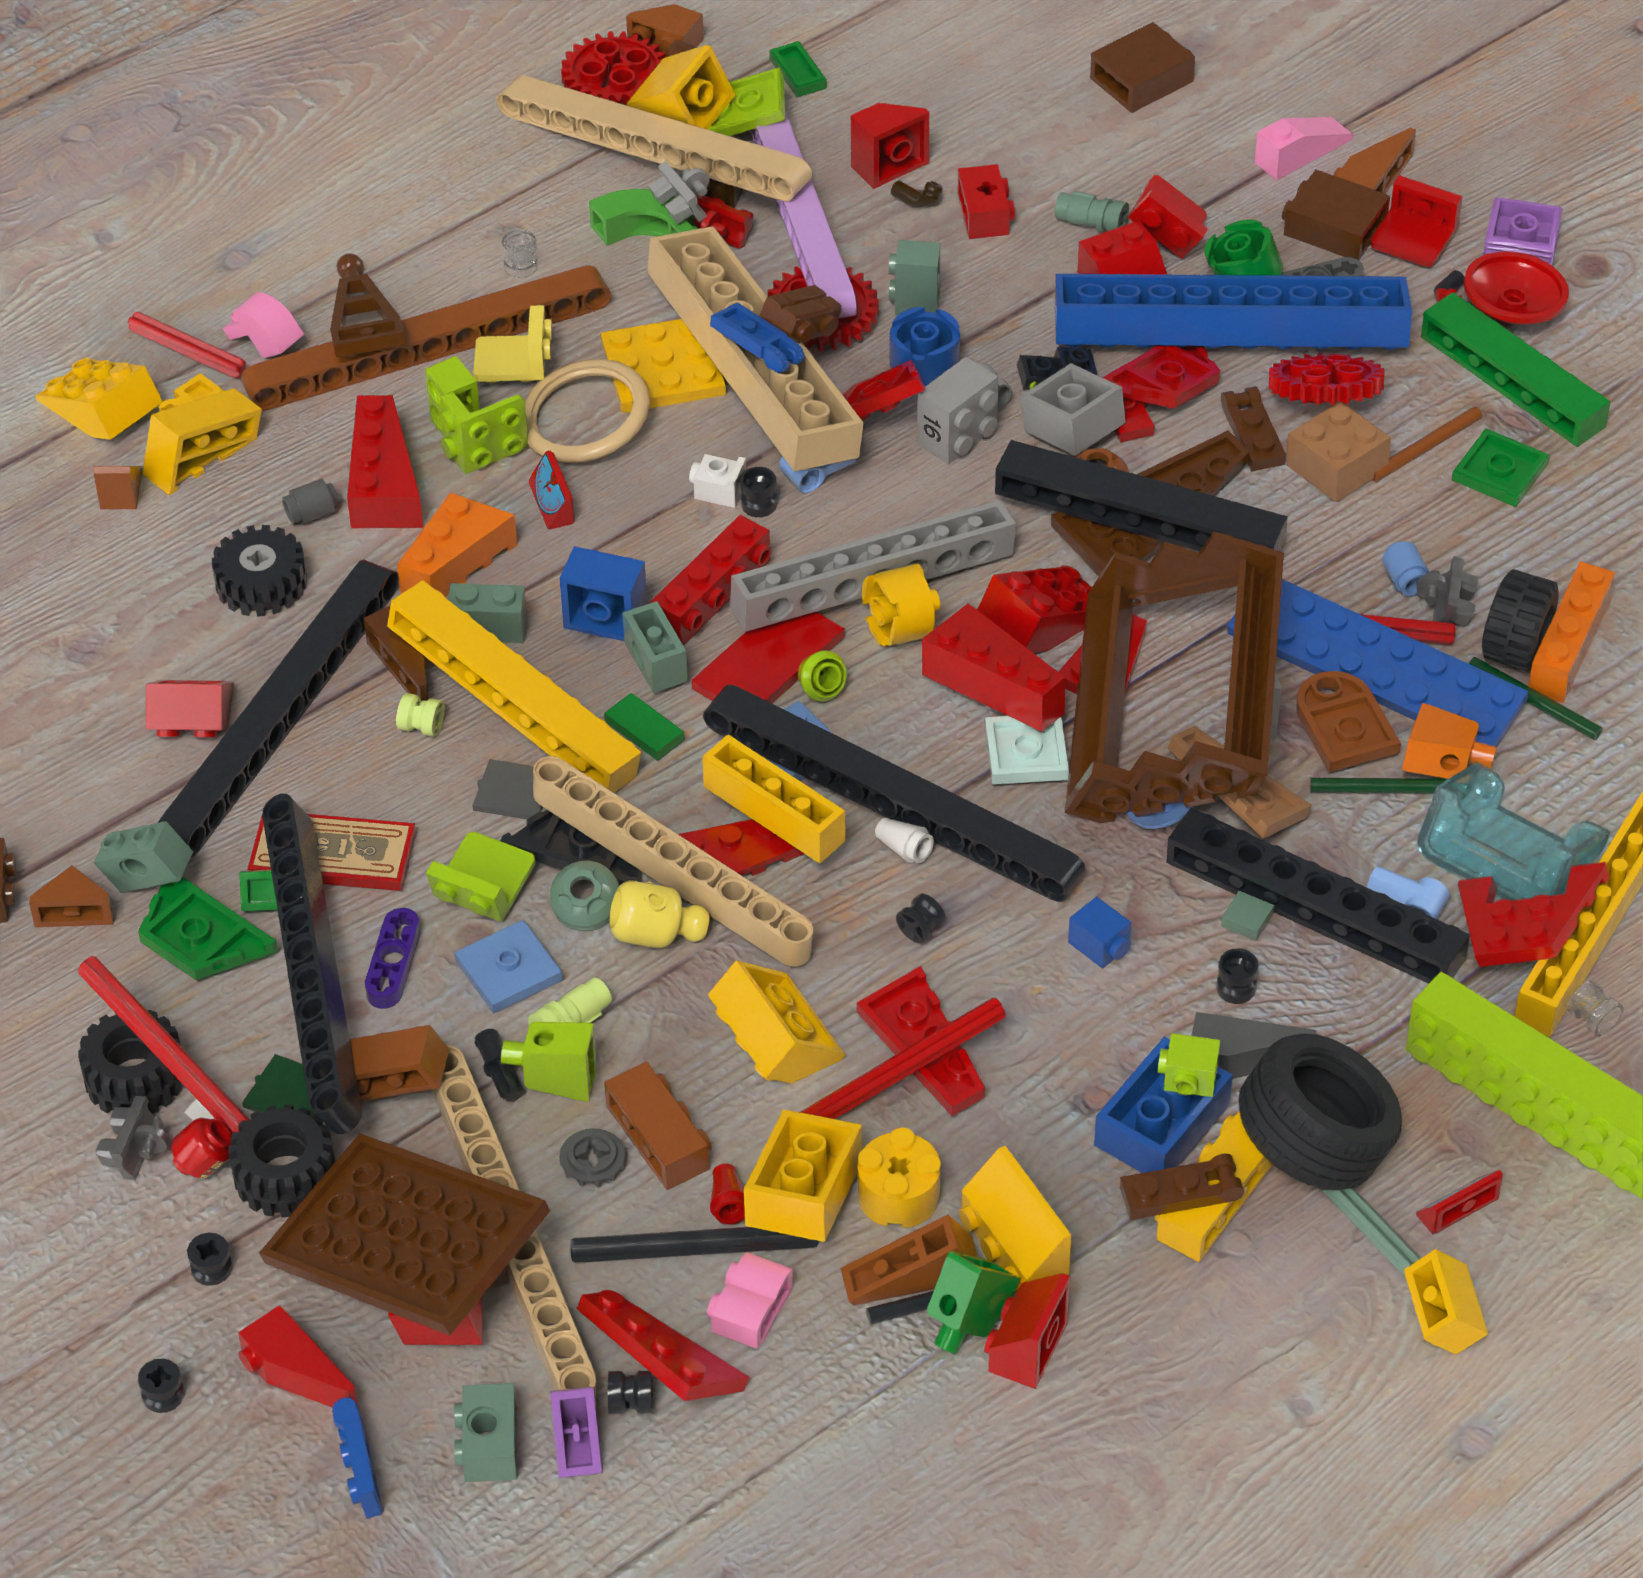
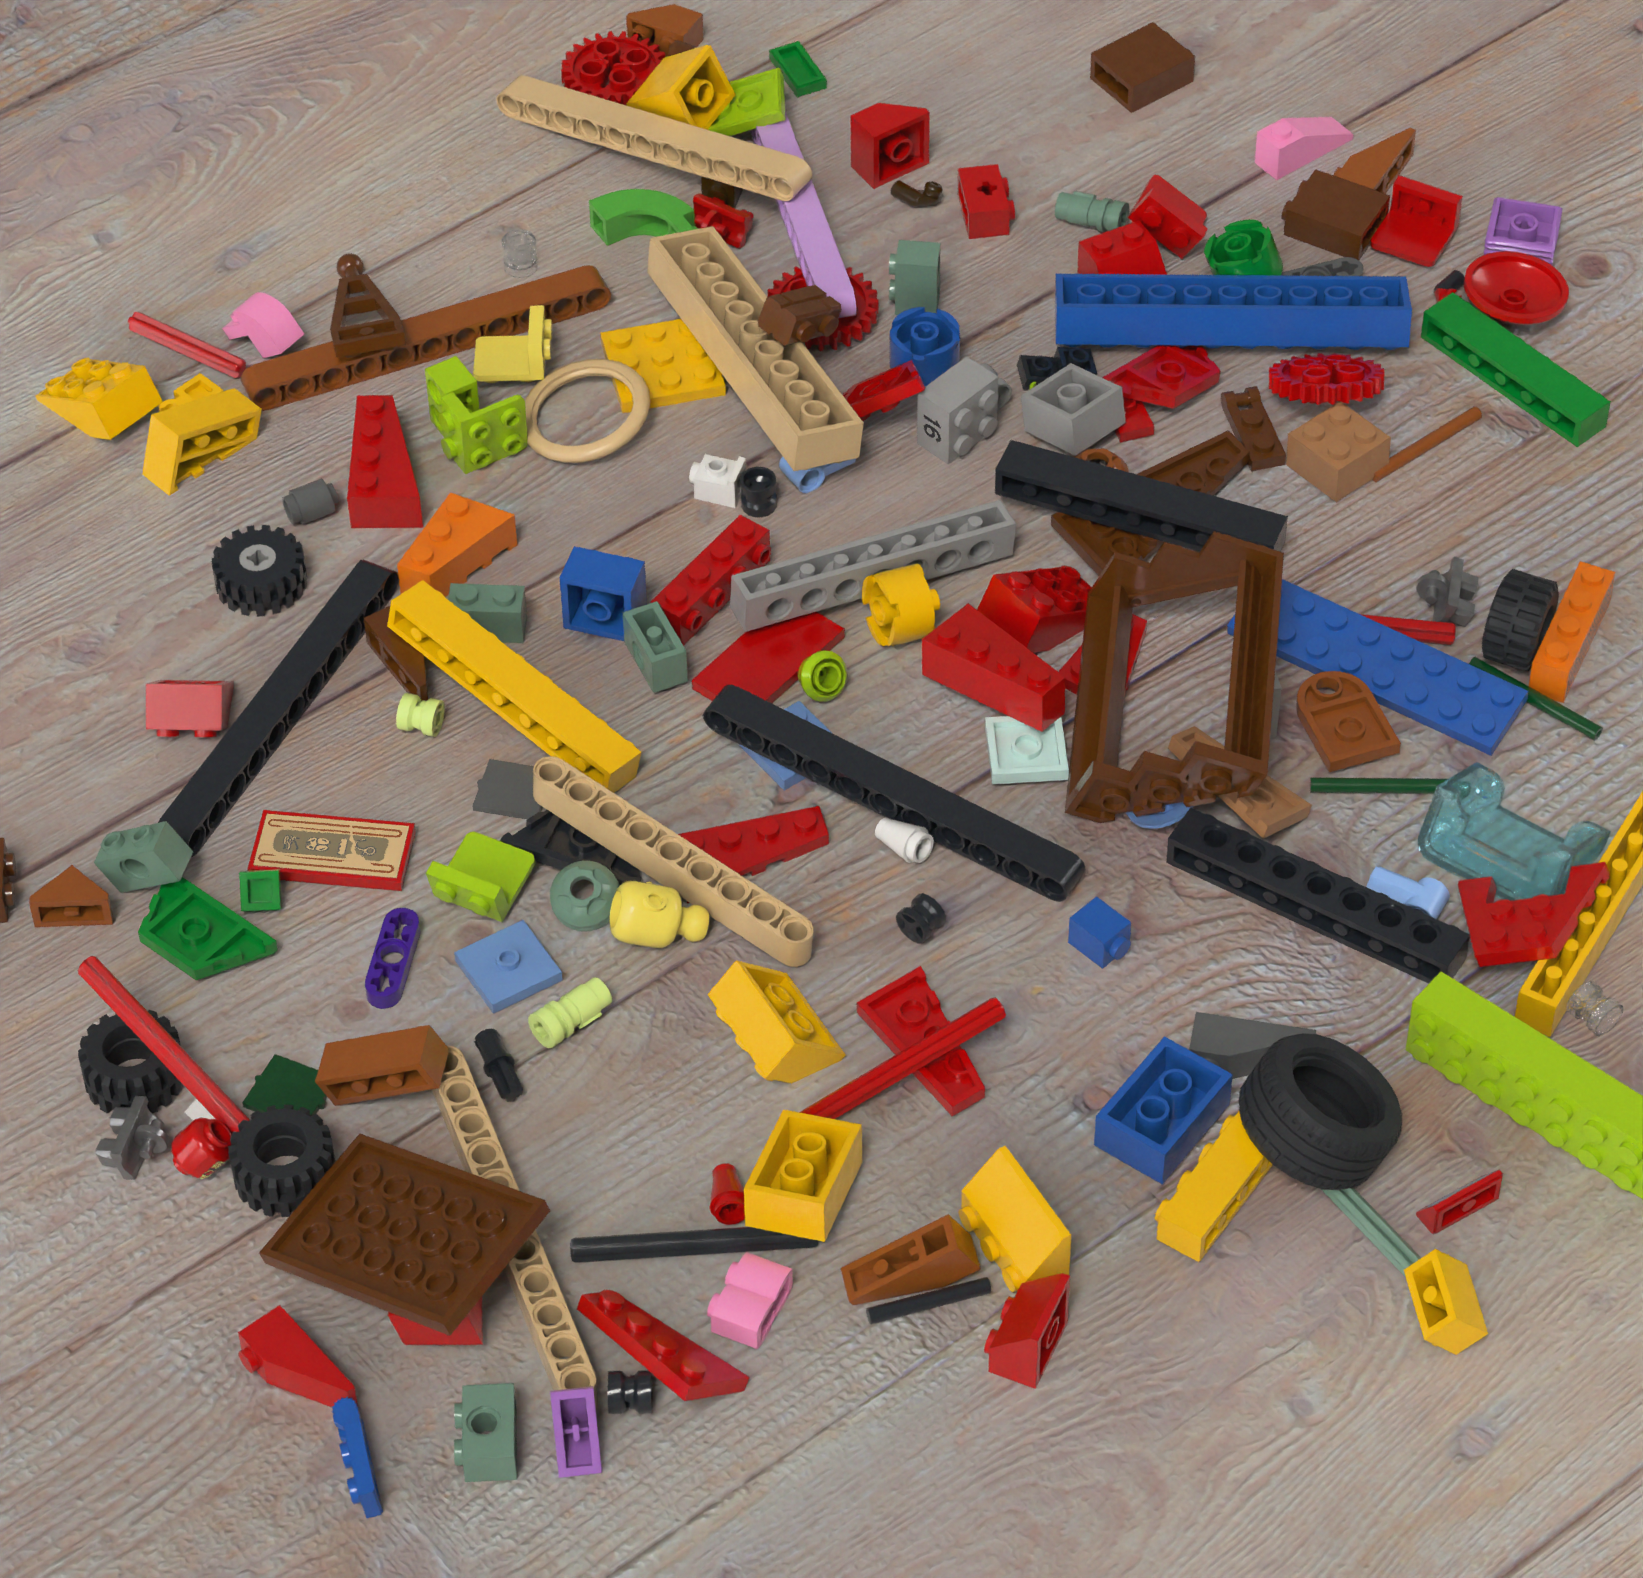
(117, 486): dark orange slope -> none
(170, 1391): black wheel -> none
(214, 1268): black wheel -> none
(311, 965): black beam -> none
(552, 492): slope -> none
(556, 1058): lime torso -> none
(608, 1151): dark grey gear -> none
(644, 726): green tile -> none
(658, 1125): dark orange brick -> none
(686, 189): light grey hips -> none
(757, 337): blue hinge -> none
(774, 798): yellow brick -> none
(899, 1179): yellow brick -> none
(968, 1298): green torso -> none
(1181, 1187): reddish brown plate -> none
(1190, 1065): lime brick -> none
(1237, 976): black wheel -> none
(1247, 915): sand green tile -> none
(1404, 566): medium blue brick -> none
(1444, 744): orange torso -> none
(1500, 467): green tile -> none

